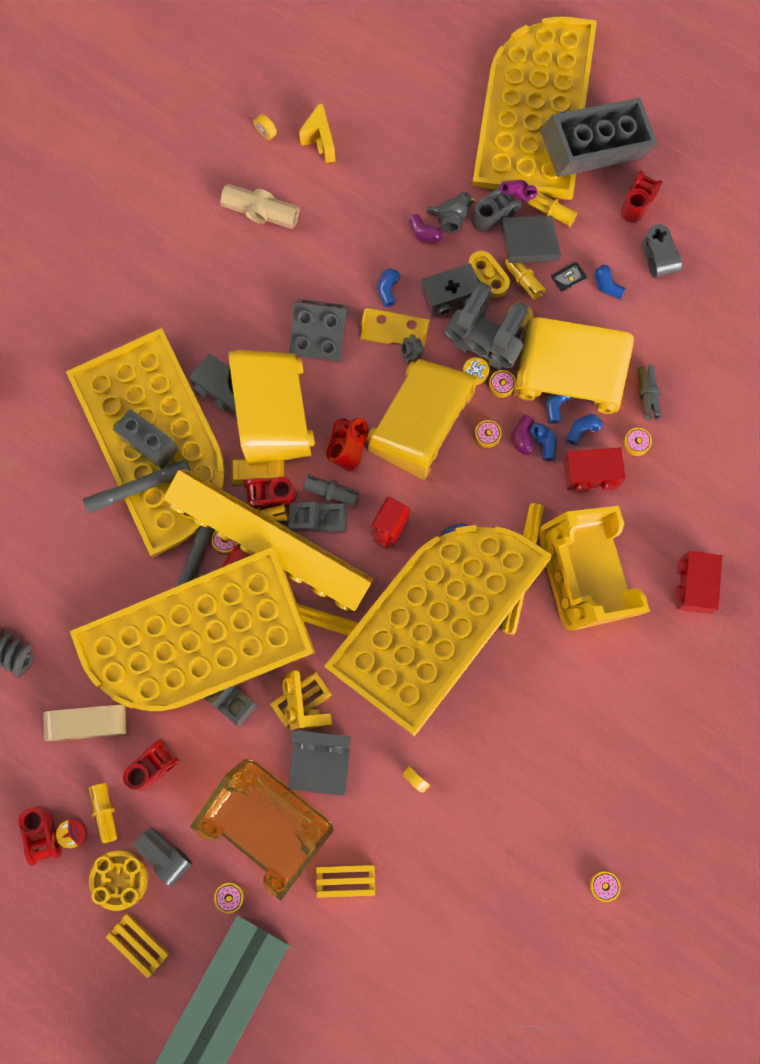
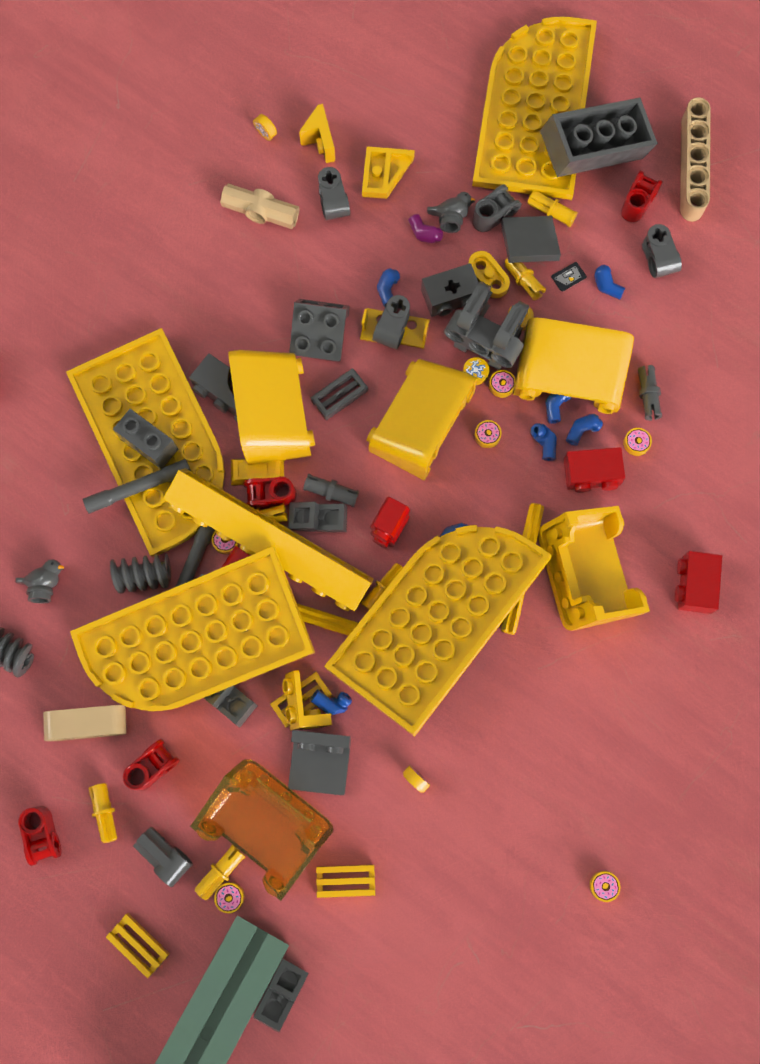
(42, 581): none -> dark grey animal
(71, 833): tile -> none
(118, 880): yellow tile -> none
(141, 574): none -> dark grey piece
(219, 872): none -> yellow axle
(280, 995): none -> dark grey slope
(331, 705): none -> blue arm
(333, 197): none -> dark grey piece
(345, 401): none -> dark grey tile
(345, 444): red piece -> none
(381, 586): none -> yellow axle
(384, 170): none -> yellow wing
(391, 325): none -> dark grey piece
(411, 348): dark grey plate -> none
(519, 189): magenta arm -> none
(520, 435): magenta arm -> none
(695, 123): none -> tan beam

